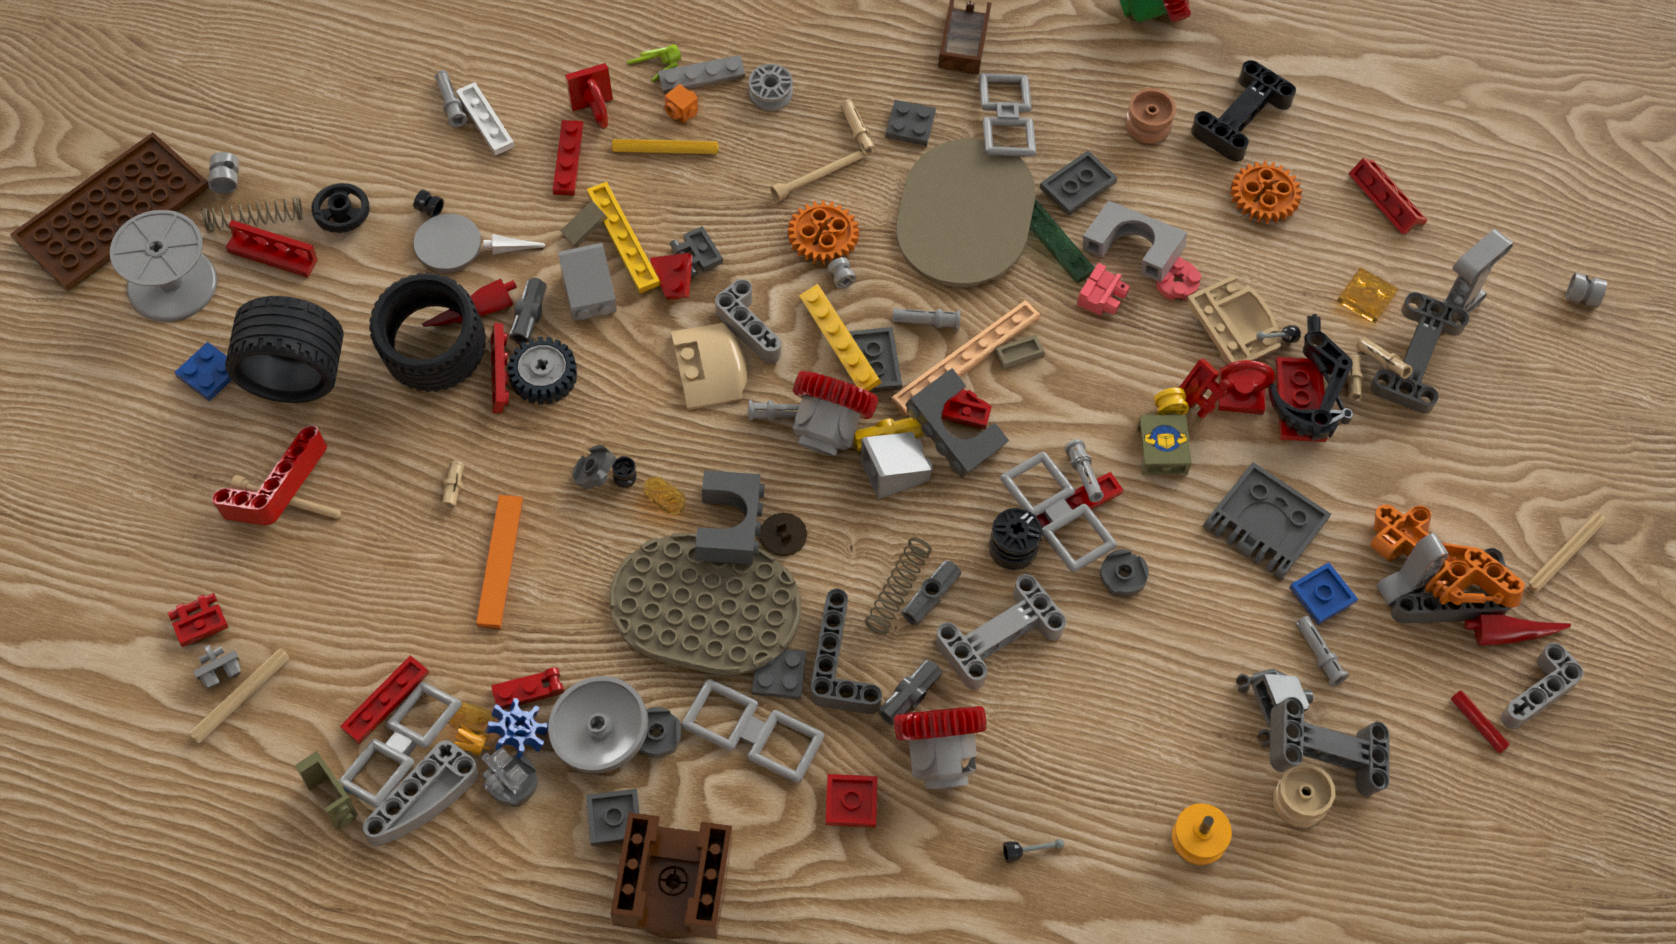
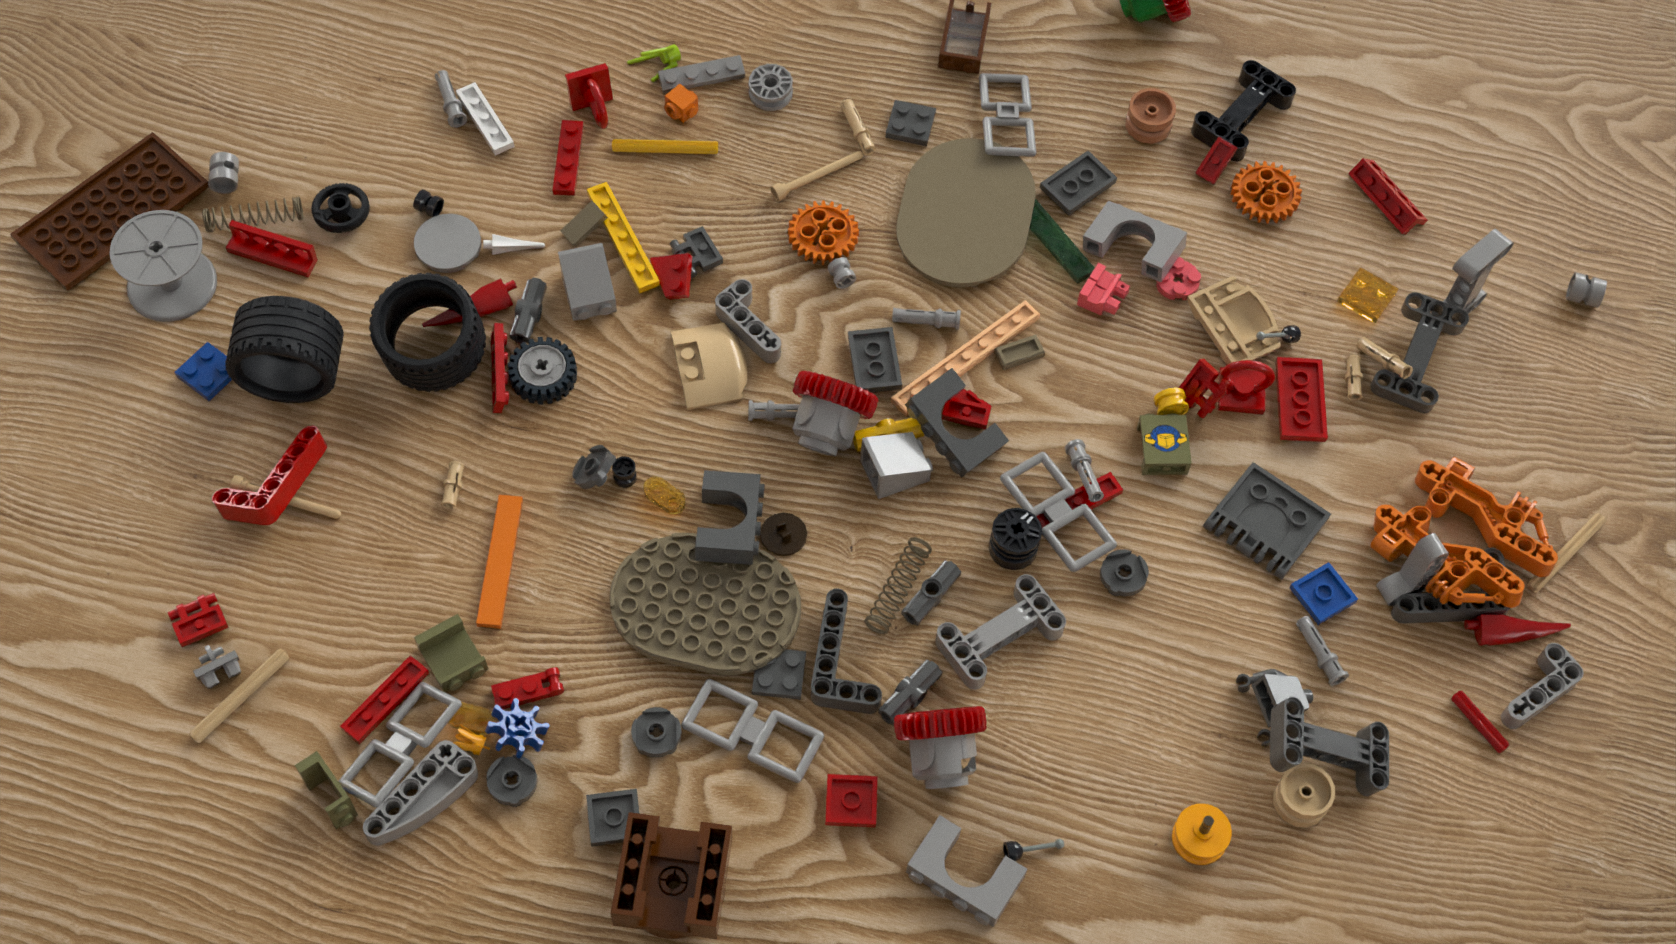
(451, 654): none -> olive panel
(512, 779): clear hips -> none
(598, 724): light grey dish -> none
(840, 338): yellow plate -> none
(984, 901): none -> light grey arch
(1216, 160): none -> red plate
(1331, 361): black piece -> none
(1453, 488): none -> orange beam

